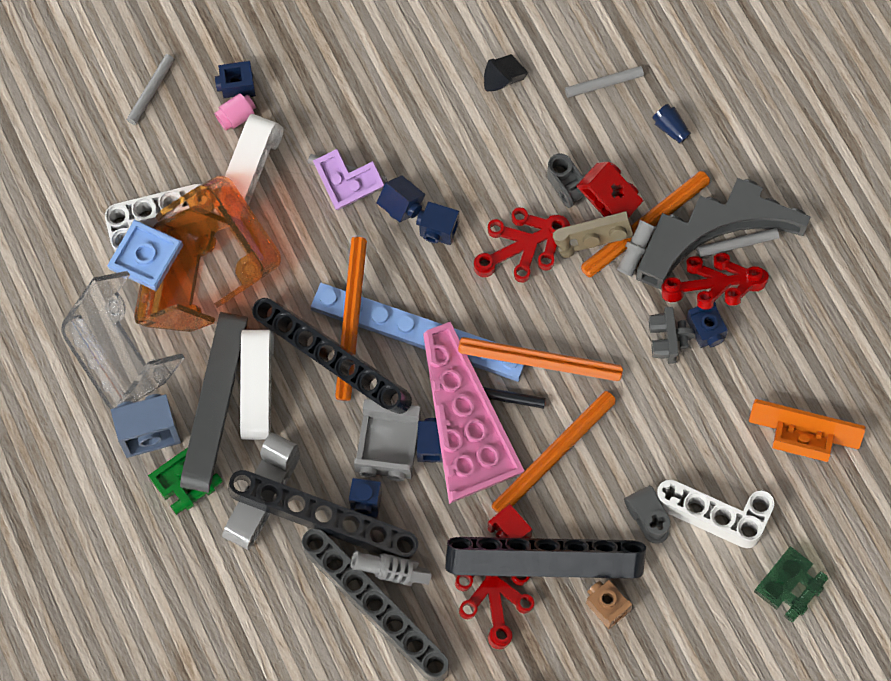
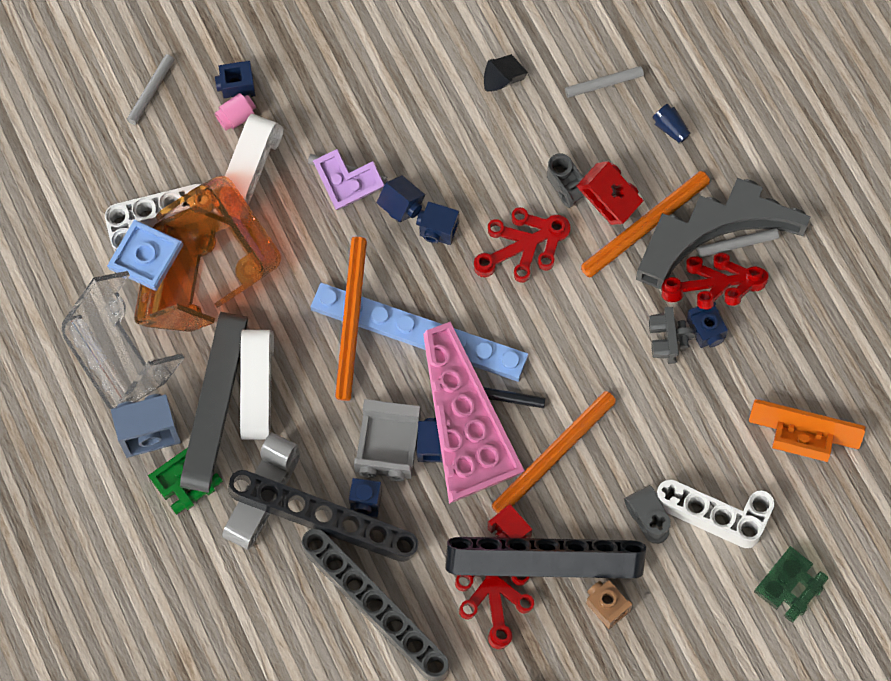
(342, 358): black beam -> none
(391, 568): light grey hinge -> none
(540, 359): orange axle -> none
(592, 234): dark tan plate -> none
(636, 248): light grey pin -> none

